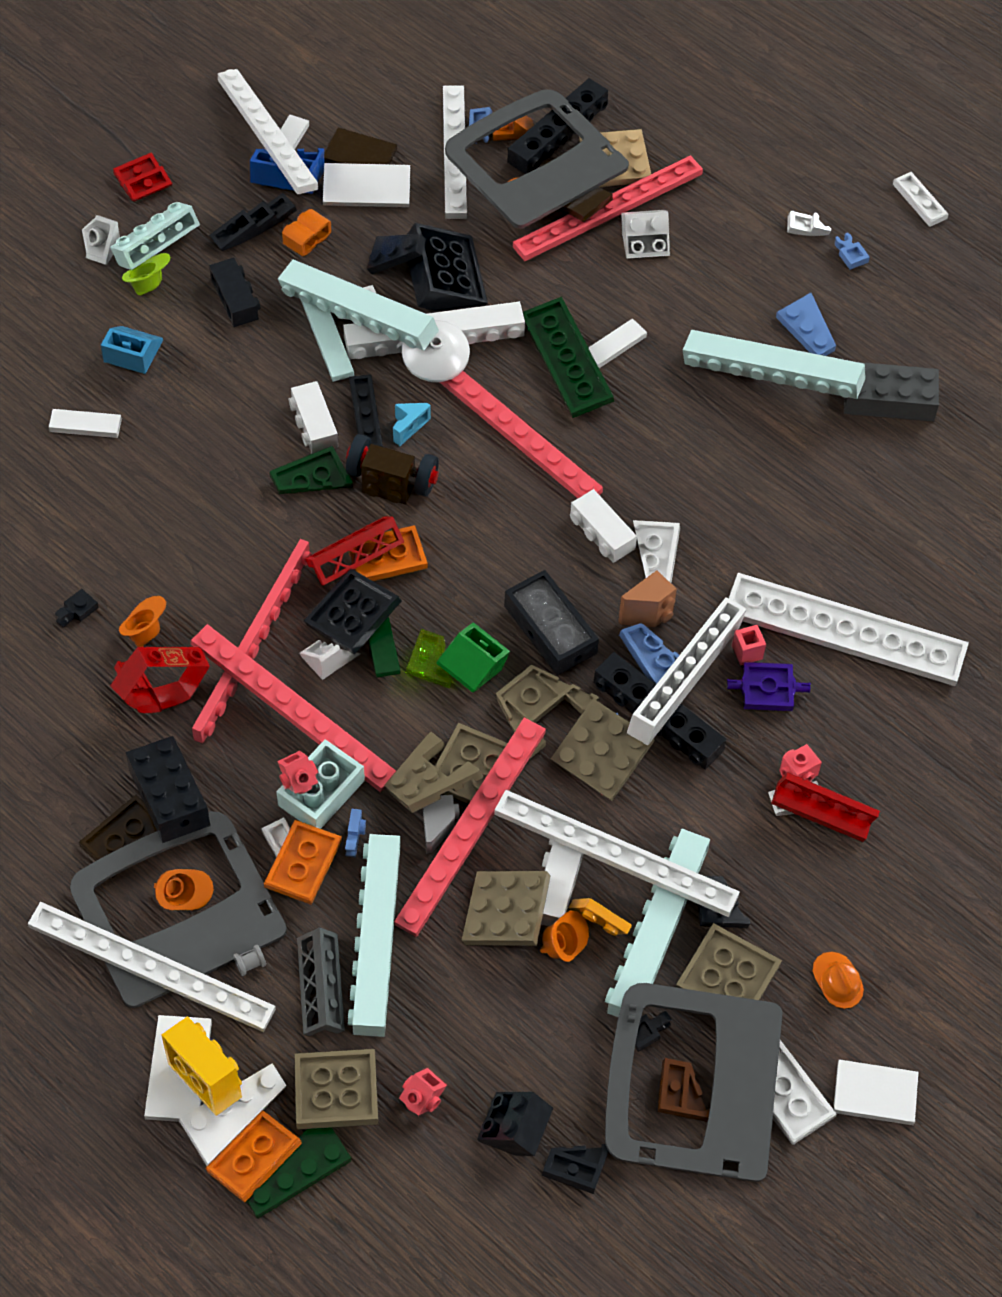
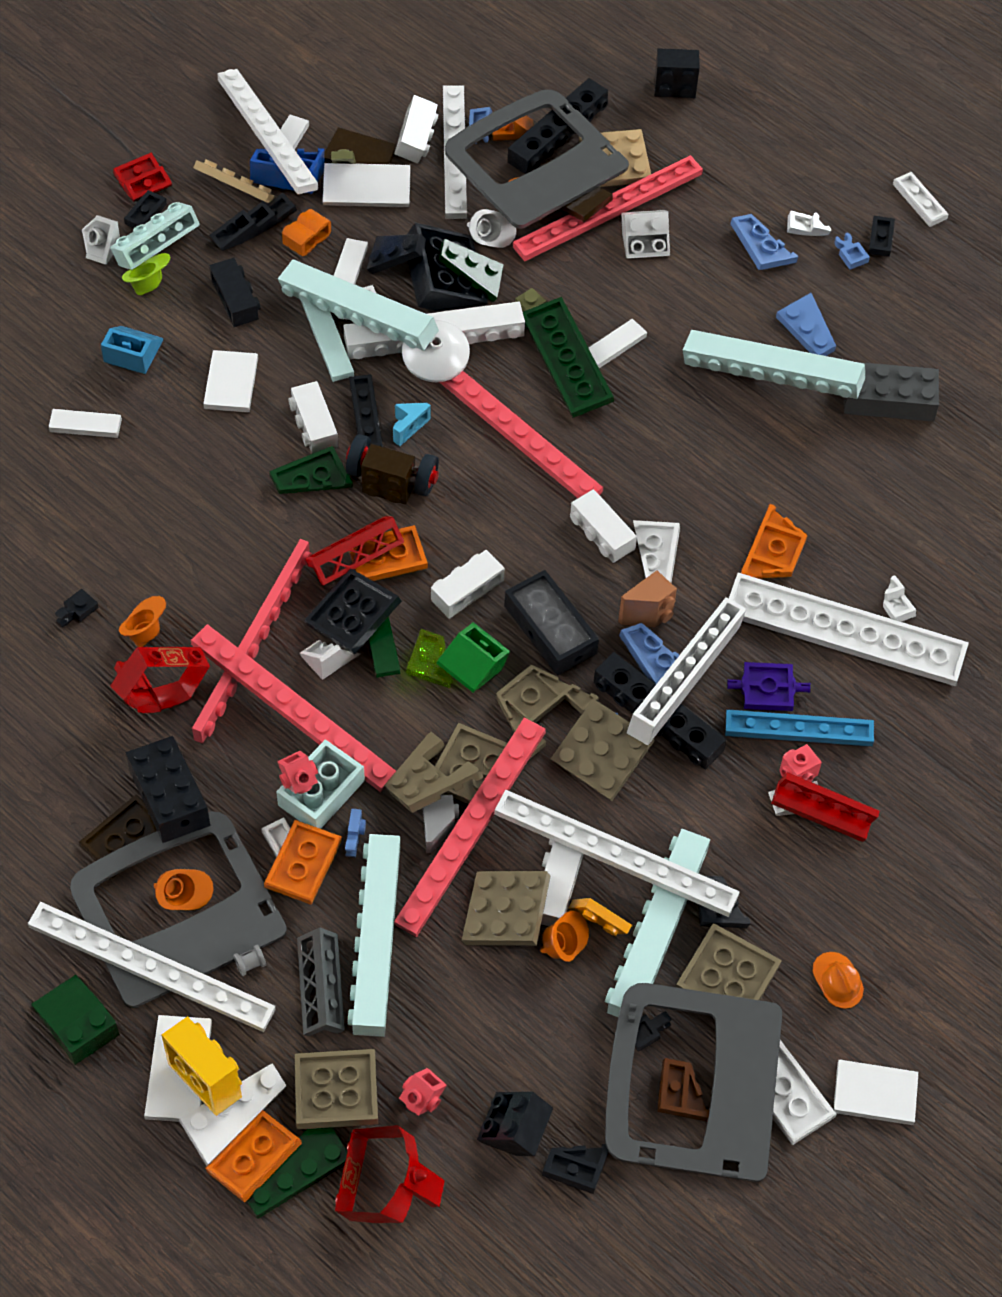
(76, 1019): none -> dark green slope
(144, 209): none -> black plate
(227, 176): none -> tan plate
(230, 381): none -> white tile
(343, 156): none -> olive plate
(351, 260): none -> white tile
(417, 129): none -> white brick
(418, 1180): none -> red piece
(467, 583): none -> white brick
(480, 270): none -> wing
(491, 229): none -> white piece
(530, 299): none -> olive plate
(676, 73): none -> black brick
(748, 644): coral brick -> none
(760, 245): none -> medium blue wing
(775, 547): none -> orange wing
(799, 728): none -> dark azure plate
(881, 236): none -> black plate
(896, 603): none -> white slope

